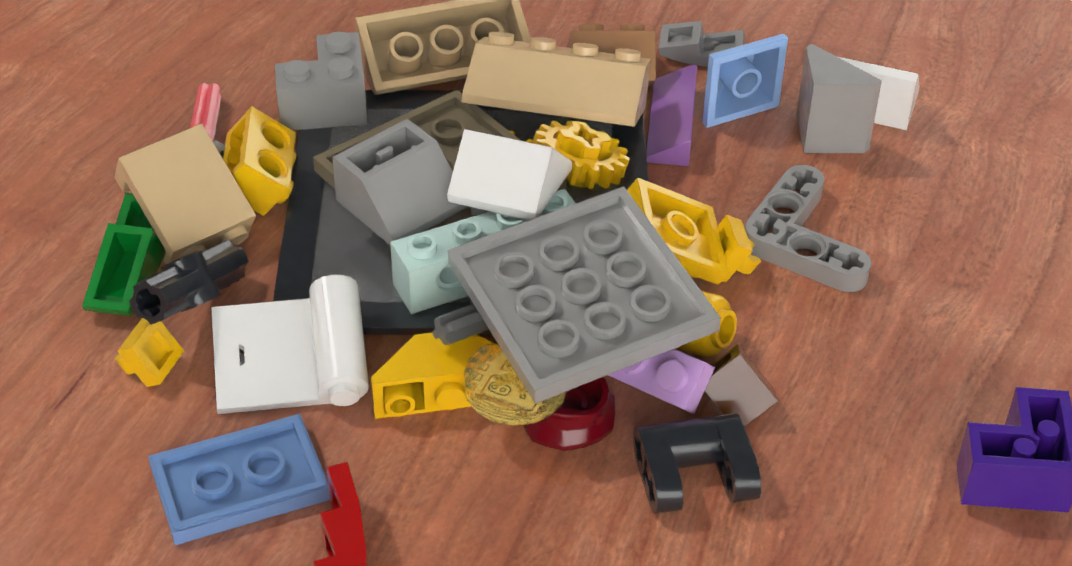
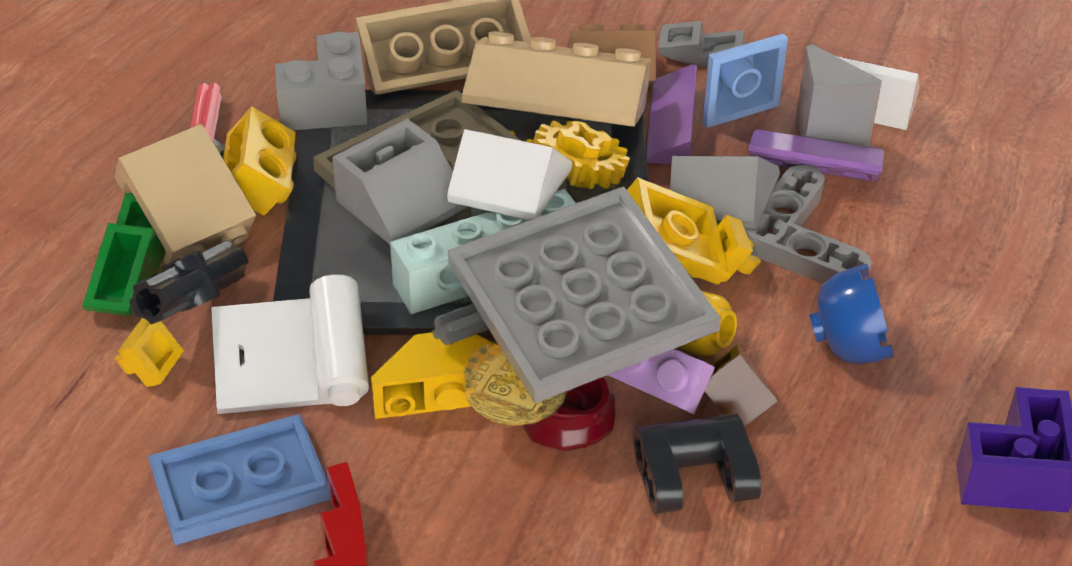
(727, 183): none -> light grey slope
(825, 155): none -> medium lavender slope
(851, 317): none -> blue cylinder

